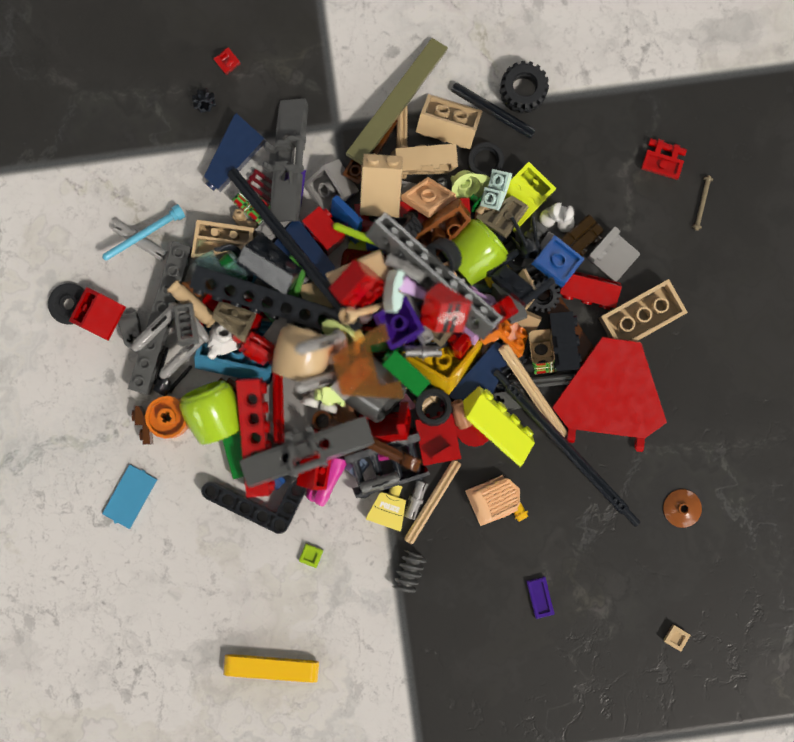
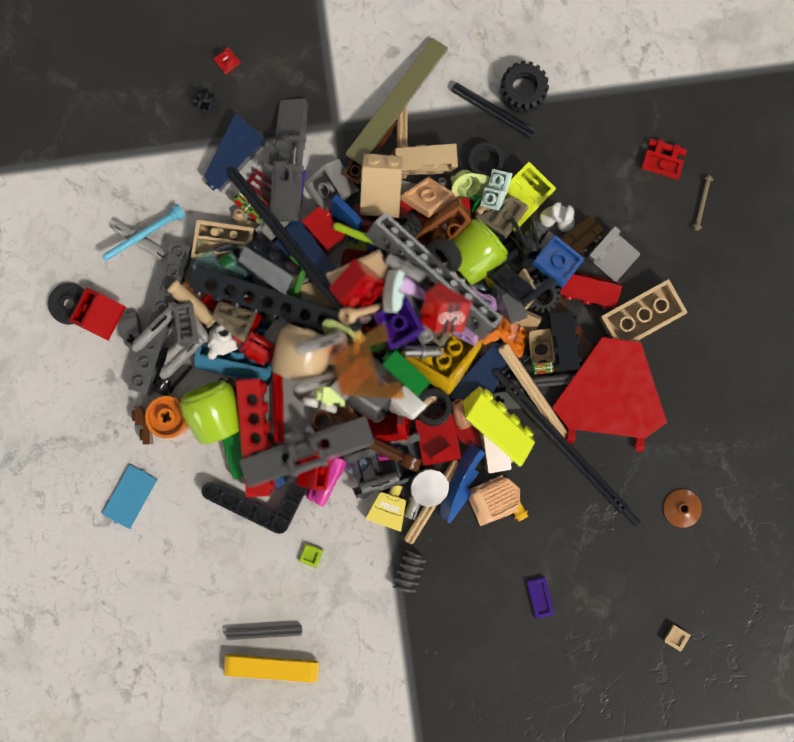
(264, 632): none -> dark grey axle
(409, 406): none -> white slope
(429, 487): none -> tile
(448, 121): tan slope -> none
(460, 344): red tile -> none
(460, 482): none -> blue slope
(494, 457): none -> slope
(505, 308): red slope -> none

